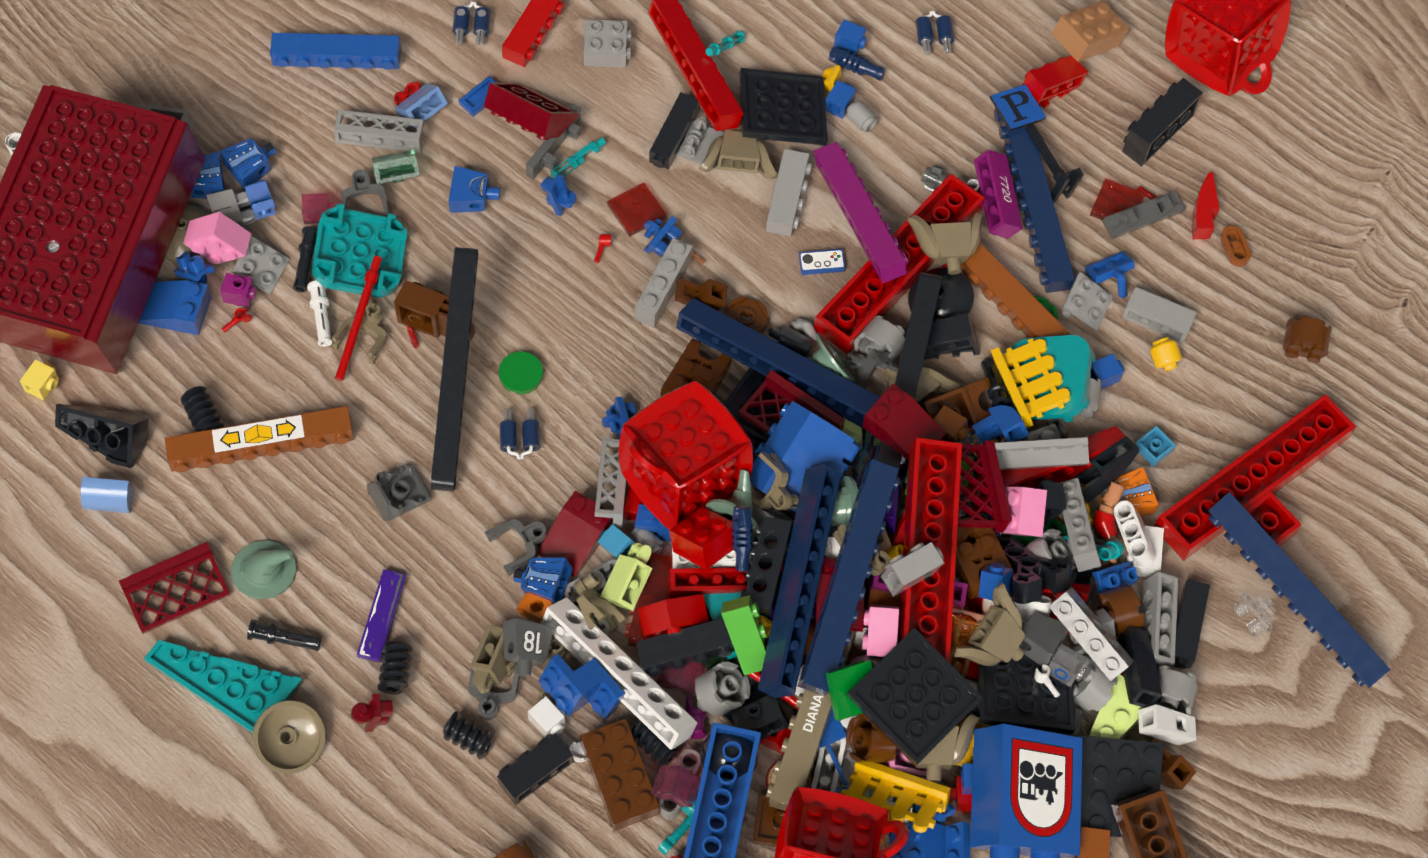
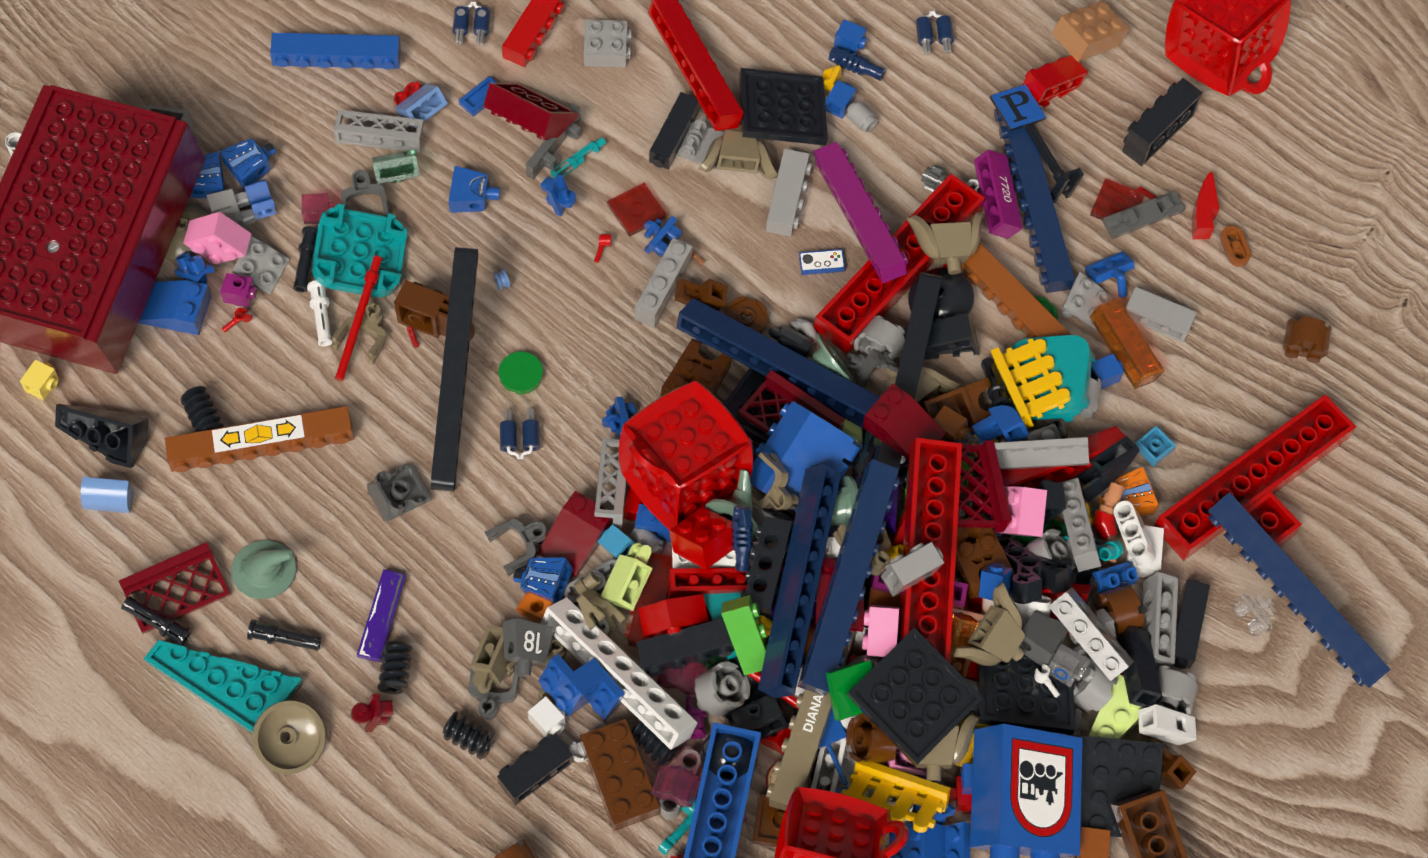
(166, 626): none -> black pin
(501, 279): none -> medium blue bush
(727, 43): teal piece -> none
(1126, 343): none -> clear orange brick
(1165, 354): yellow head -> none

